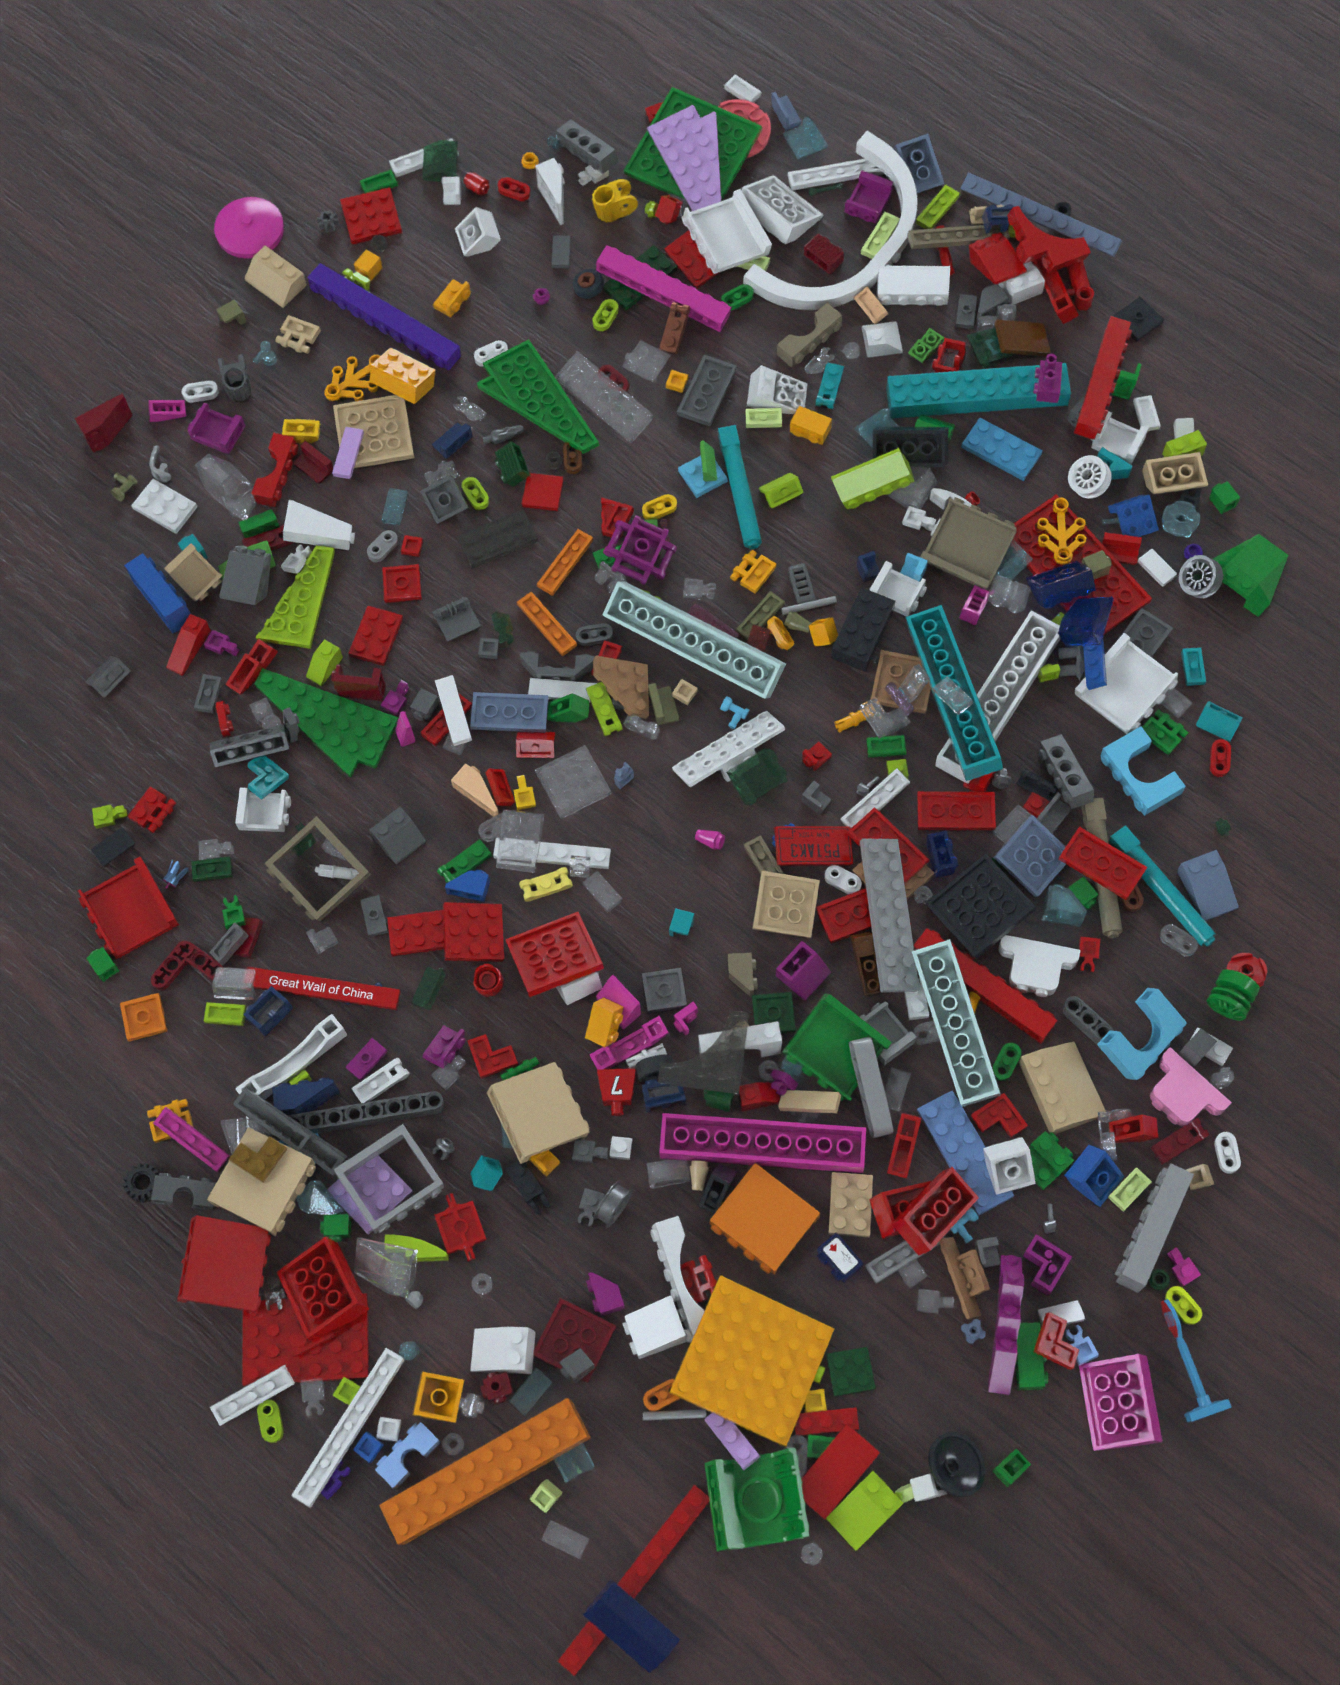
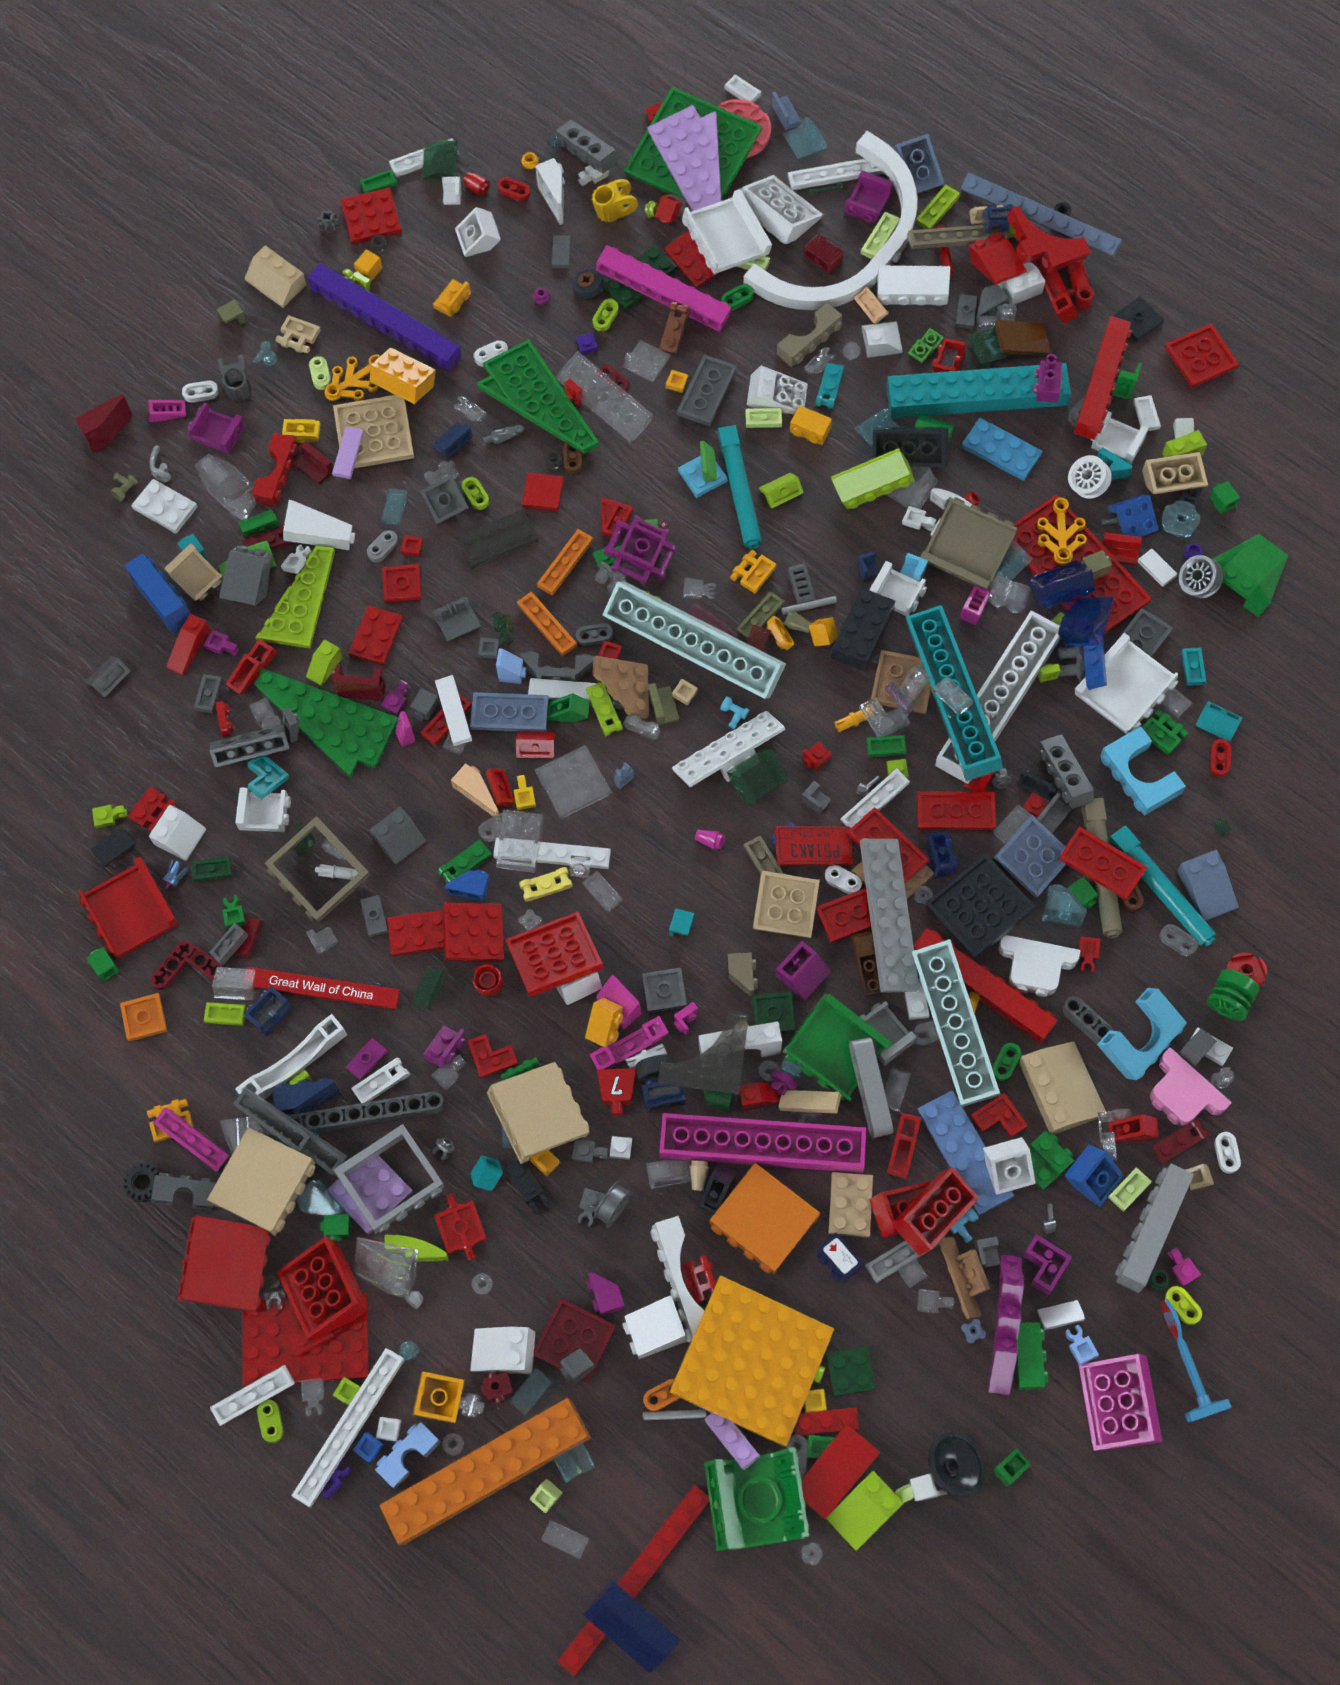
(177, 833): none -> white slope
(212, 849): clear plate -> none
(248, 226): dark pink dish -> none
(260, 1163): pearl gold plate -> none
(319, 371): none -> yellowish green plate
(510, 667): none -> light blue slope
(512, 464): dark green brick -> none
(530, 915): none -> clear plate
(573, 392): none -> red plate
(586, 343): none -> dark purple plate
(658, 507): yellow plate -> none
(1051, 1345): plate -> none
(1201, 355): none -> red plate

